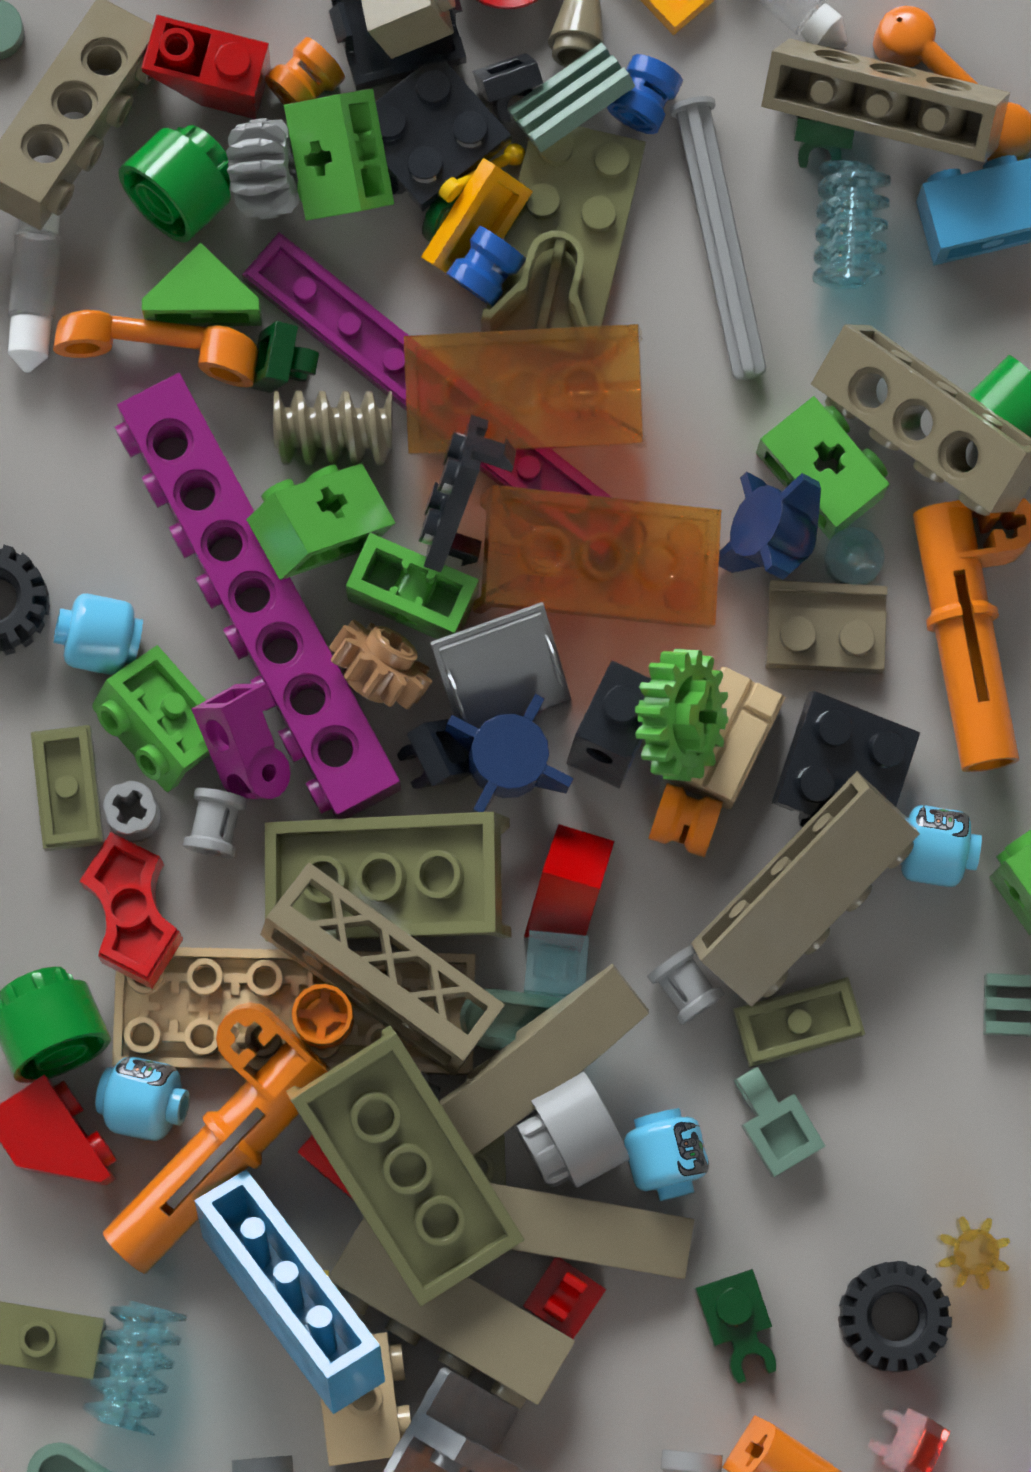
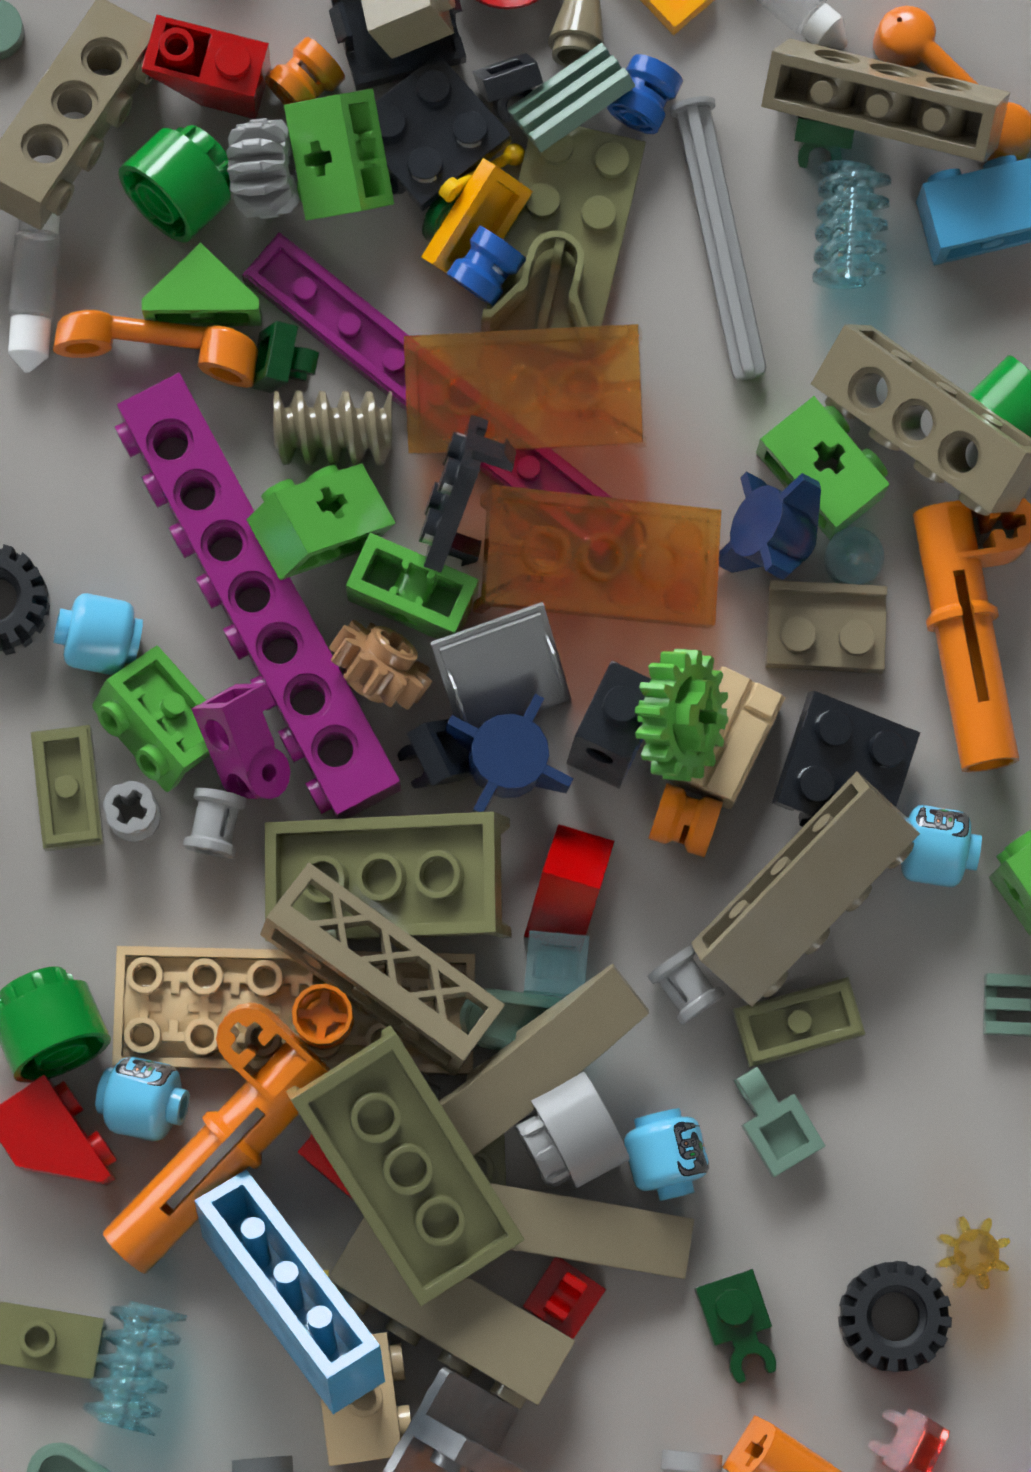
(136, 935): red tile -> none

